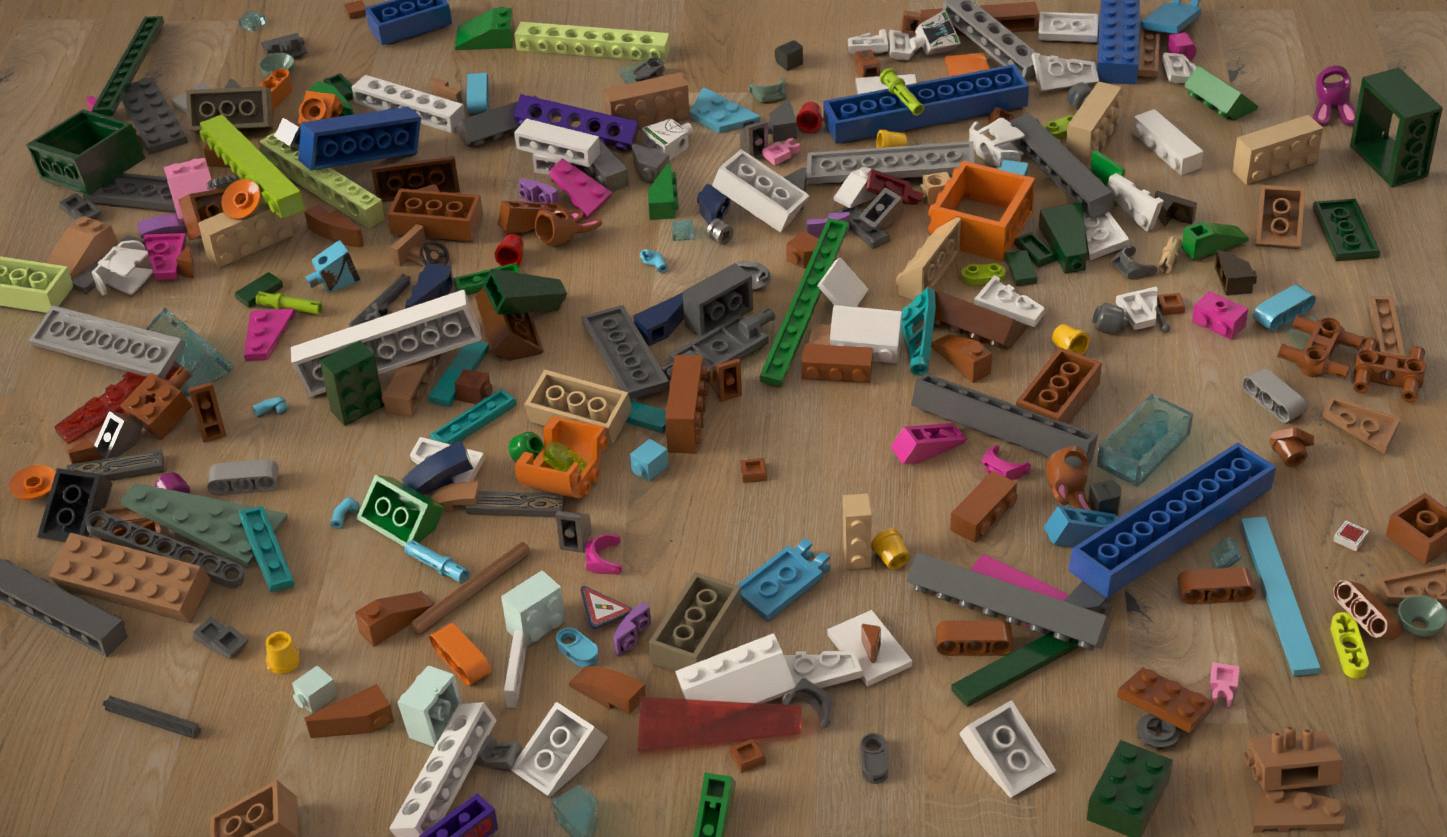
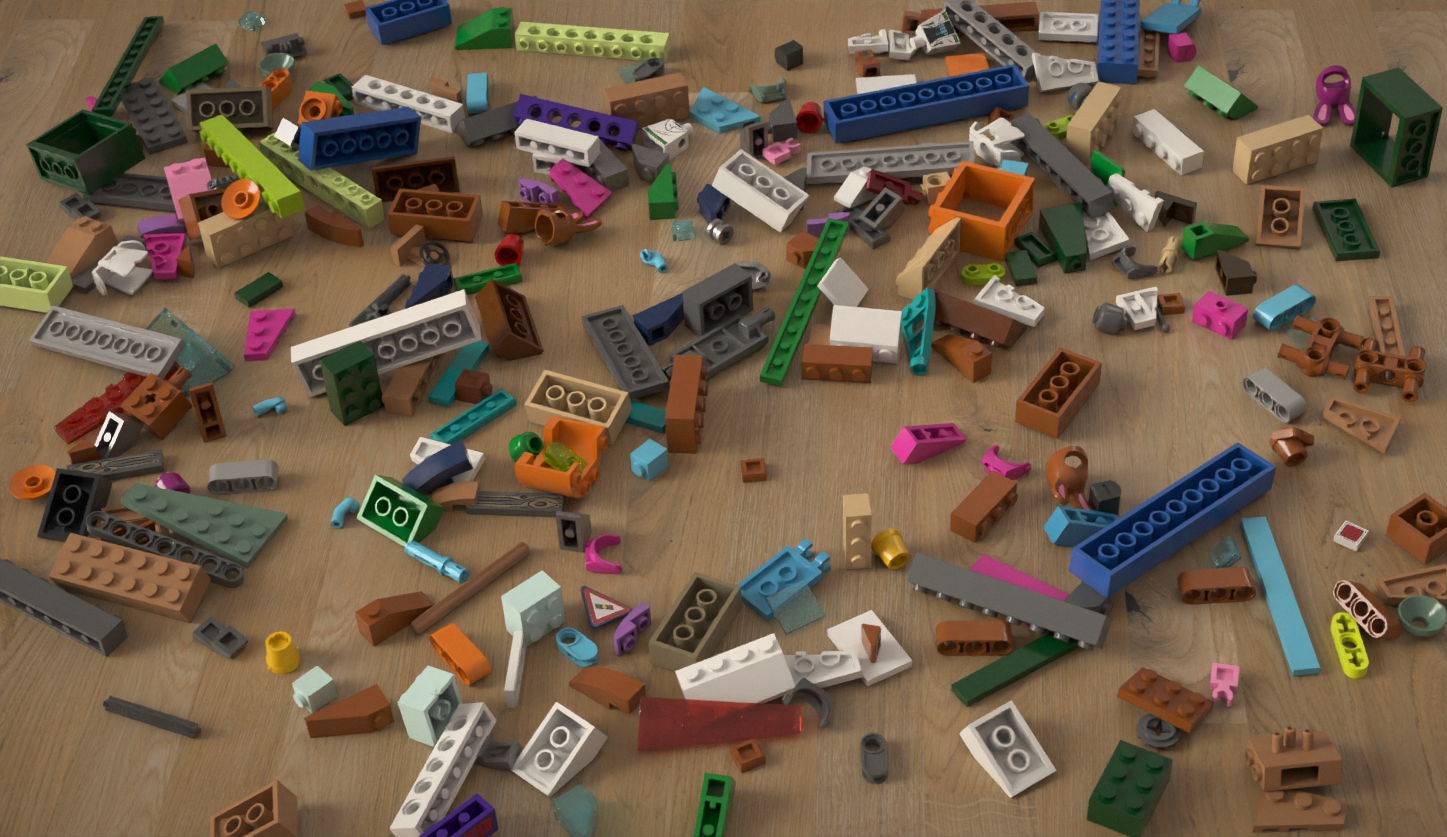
(195, 70): none -> green slope
(266, 549): teal tile -> none
(280, 301): lime pin -> none
(333, 269): medium azure torso -> none
(522, 292): dark green slope -> none
(726, 380): dark orange slope -> none
(795, 607): none -> clear light blue piece
(890, 139): yellow piece -> none
(897, 87): lime pin -> none
(1000, 418): dark grey brick -> none
(1071, 339): yellow piece -> none
(1144, 440): clear light blue brick -> none
(1178, 67): white wing -> none

